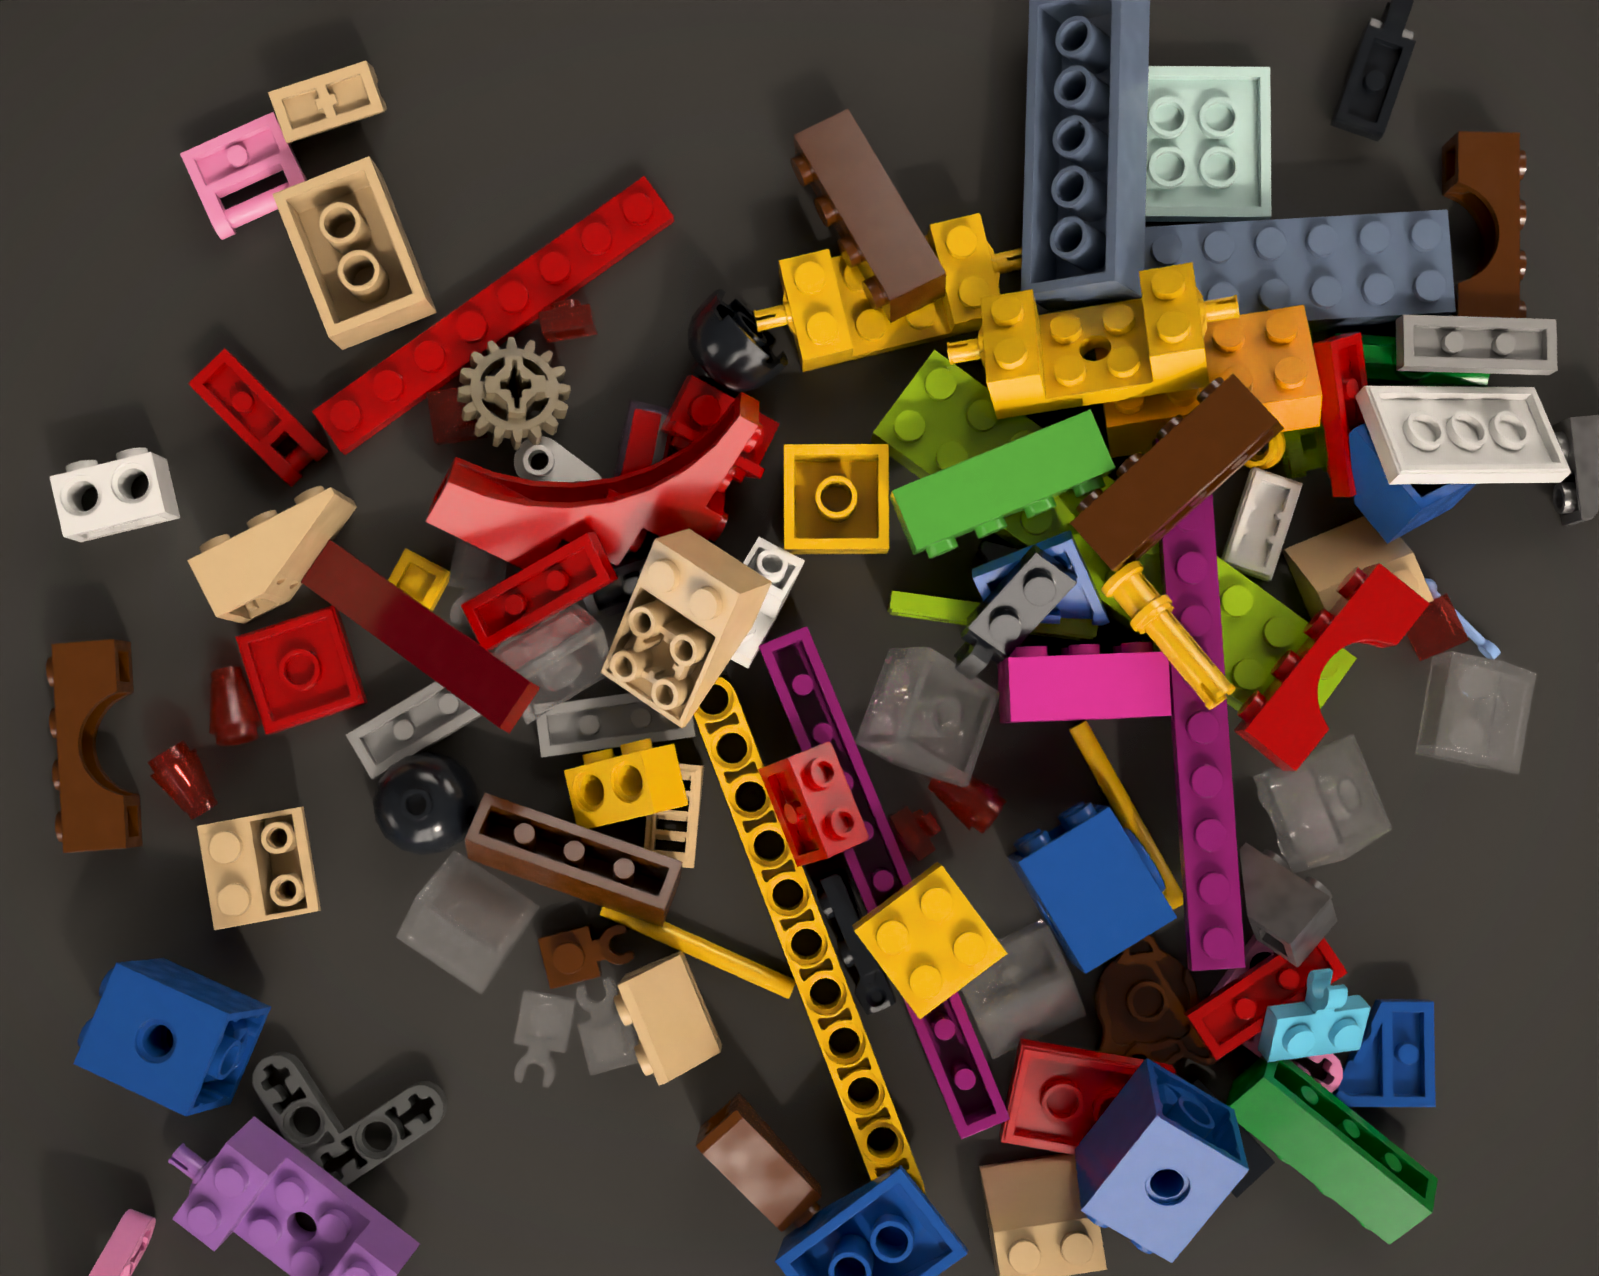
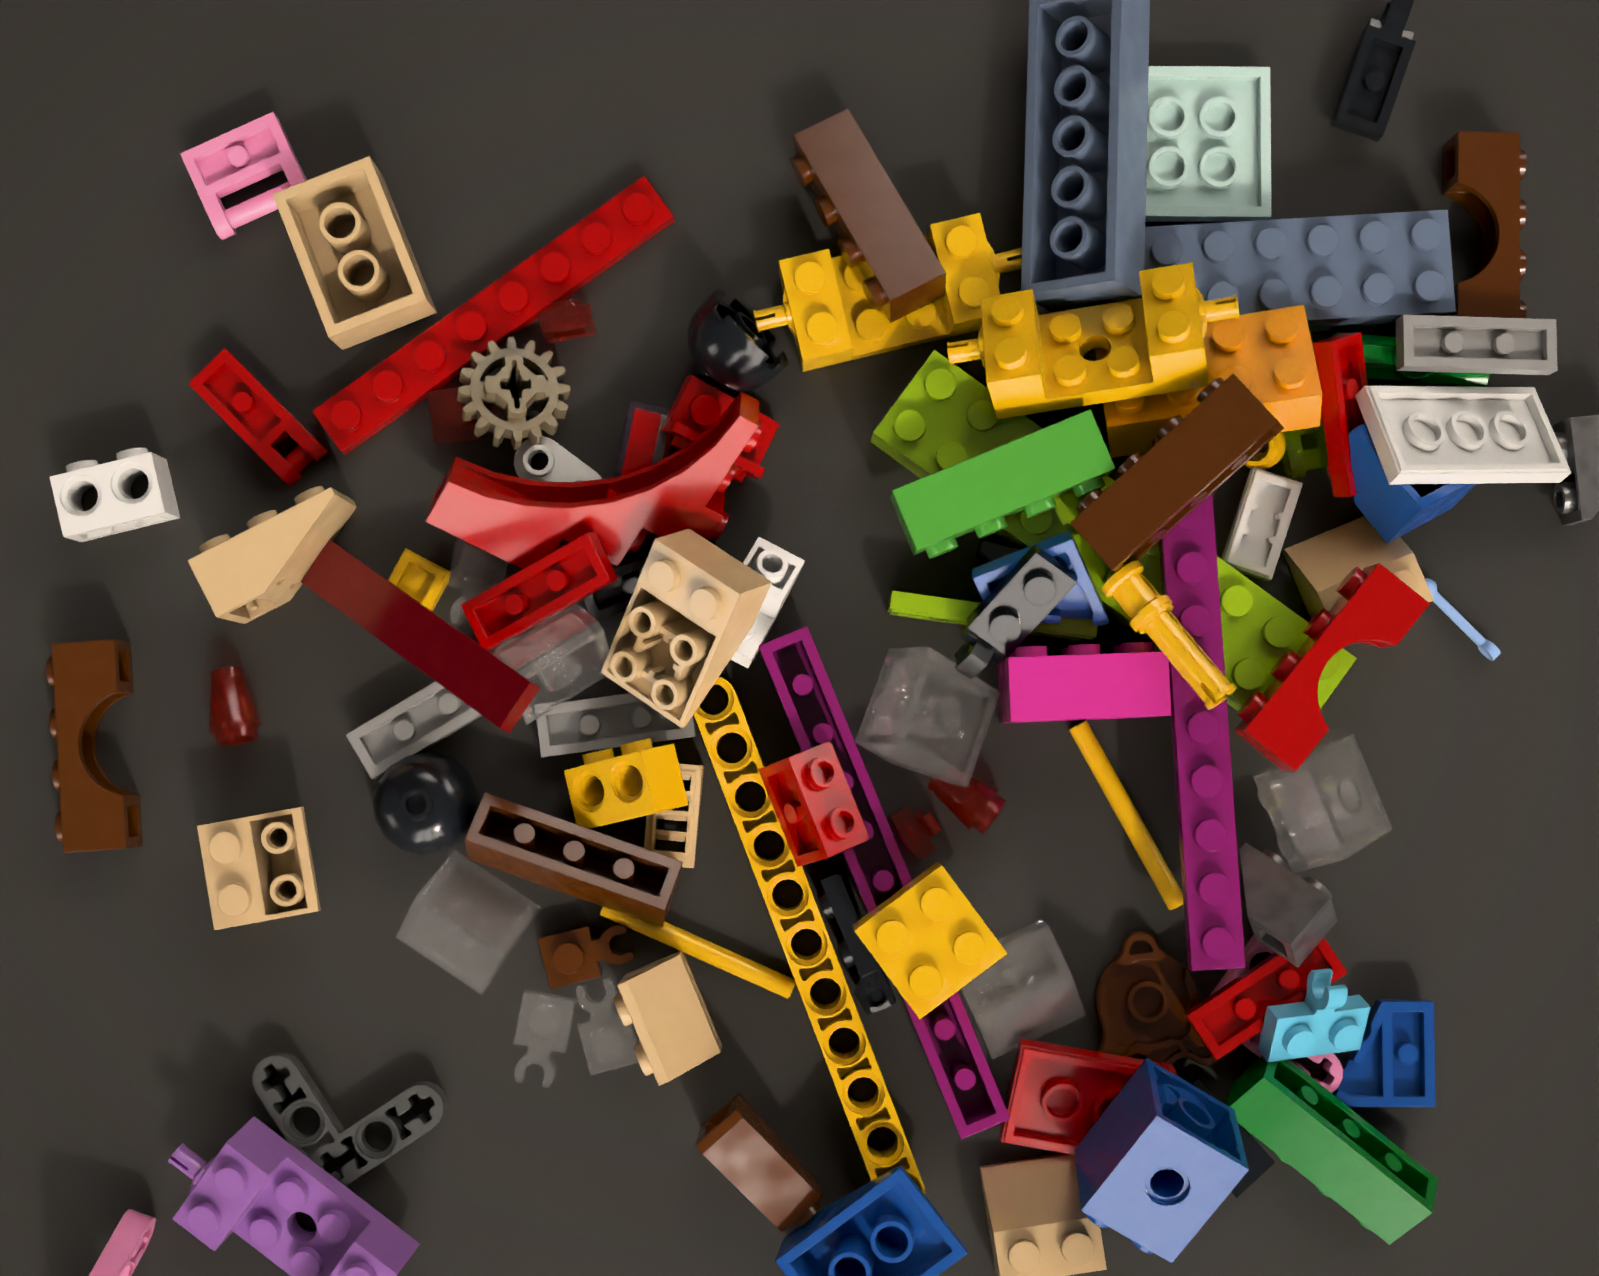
(171, 1035): blue brick -> none
(183, 779): clear red cone -> none
(301, 670): red tile -> none
(327, 101): tan hinge -> none
(836, 498): yellow brick -> none
(1092, 884): blue brick -> none
(1437, 629): clear red plate -> none
(1476, 711): clear slope -> none

